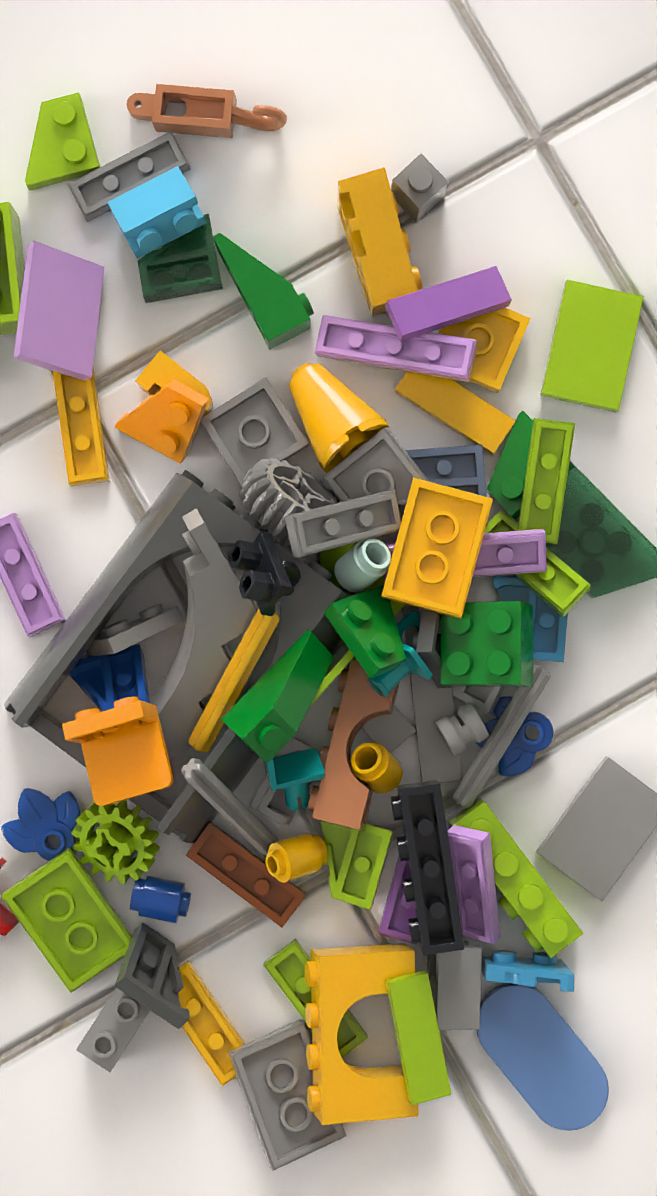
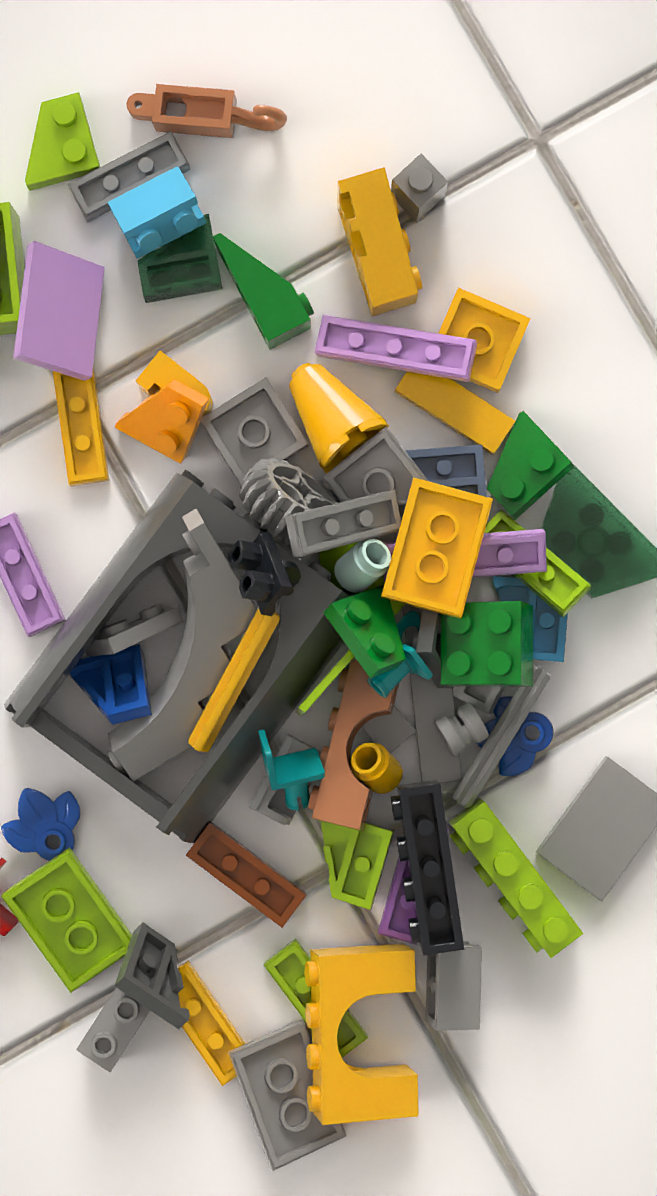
(115, 841): lime gear -> none
(122, 750): light orange bracket -> none
(160, 899): blue brick -> none
(228, 805): light grey axle -> none
(280, 698): green slope -> none
(296, 857): yellow brick -> none
(418, 1037): lime tile -> none
(448, 303): medium lavender tile -> none
(474, 883): lavender tile -> none
(508, 968): dark azure wing -> none
(542, 1057): medium blue tile -> none
(546, 477): lime tile -> none
(591, 346): lime tile -> none

